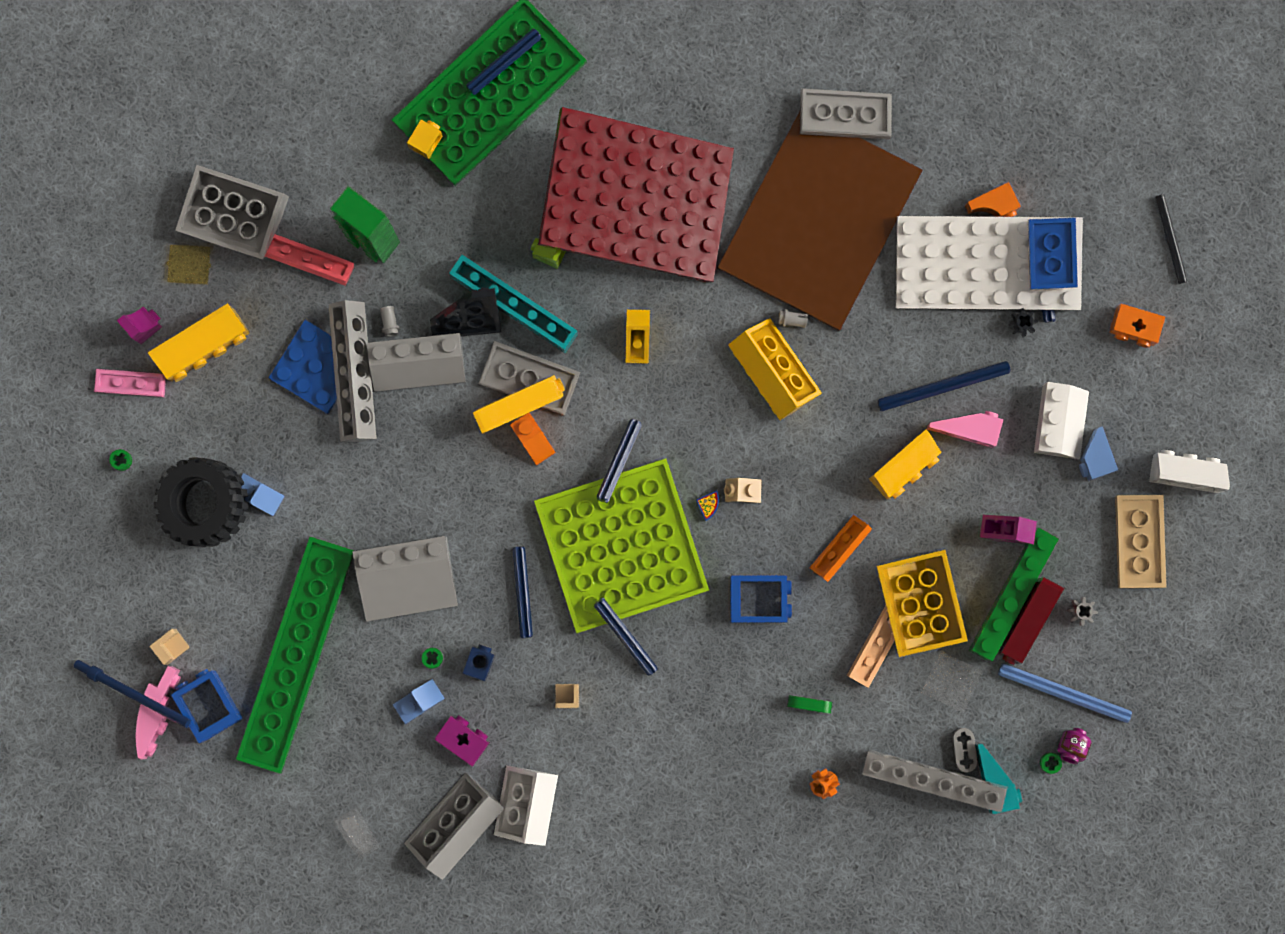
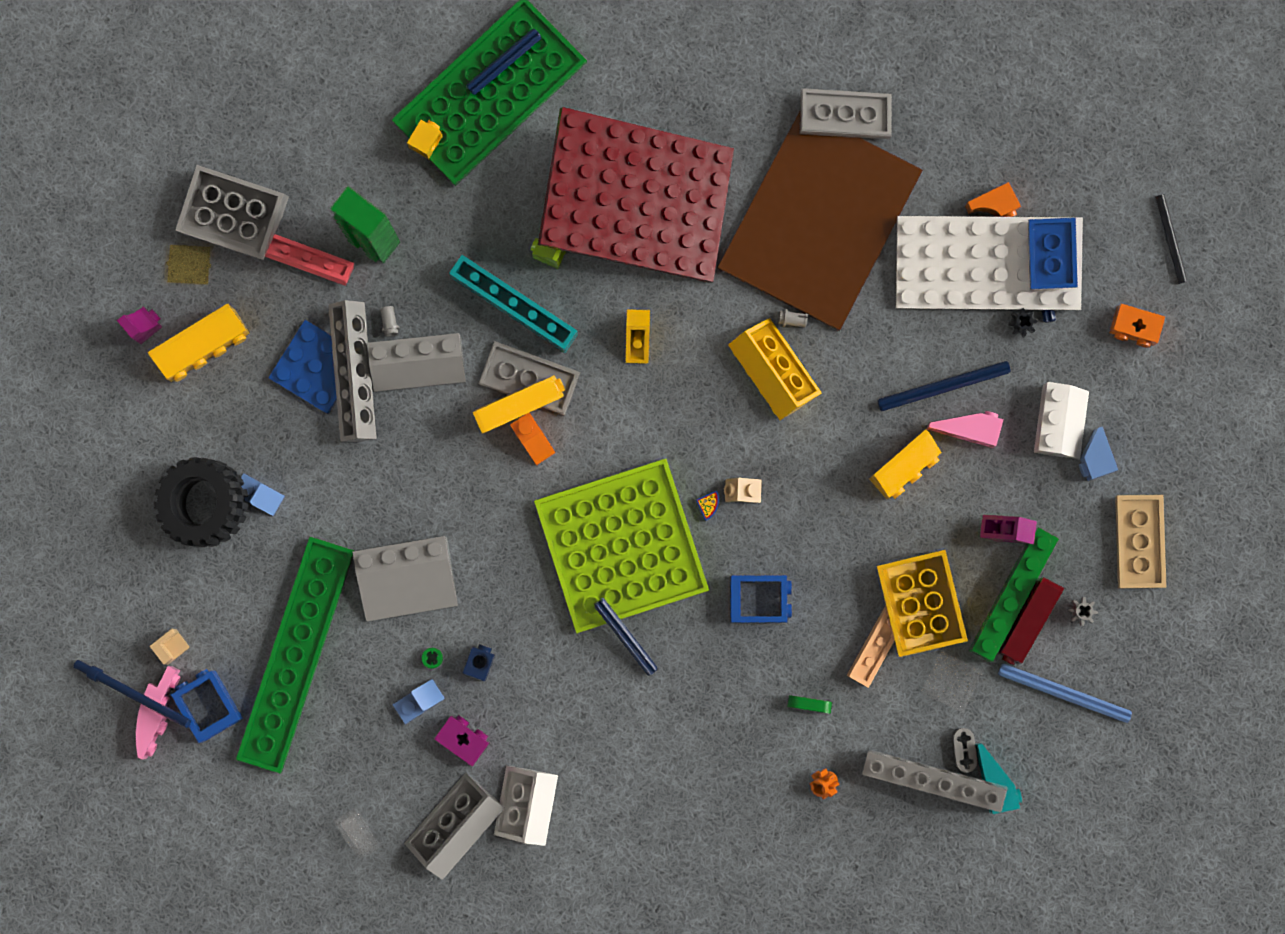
(119, 452): green bush -> none
(130, 383): bright pink tile -> none
(470, 315): black plate -> none
(522, 592): dark blue axle -> none
(567, 696): tan panel -> none
(619, 460): axle -> none
(840, 548): orange plate -> none
(1056, 768): green bush -> none
(1074, 746): magenta head -> none
(1189, 472): white slope -> none

